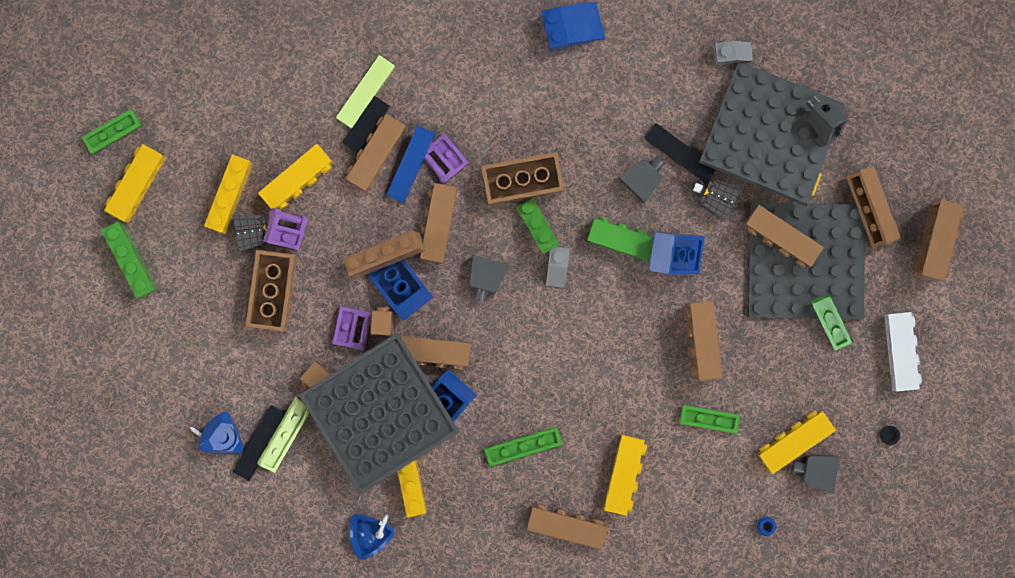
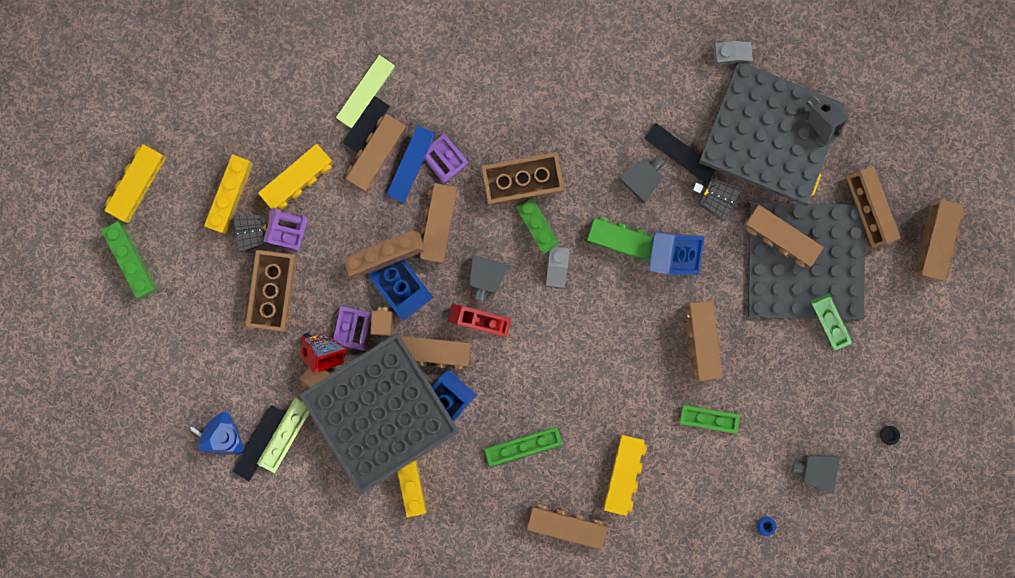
(112, 131): bright green plate -> none
(321, 352): none -> red torso
(369, 535): blue hat -> none
(479, 320): none -> red slope
(572, 25): blue slope -> none
(796, 441): yellow brick -> none
(902, 352): white brick -> none

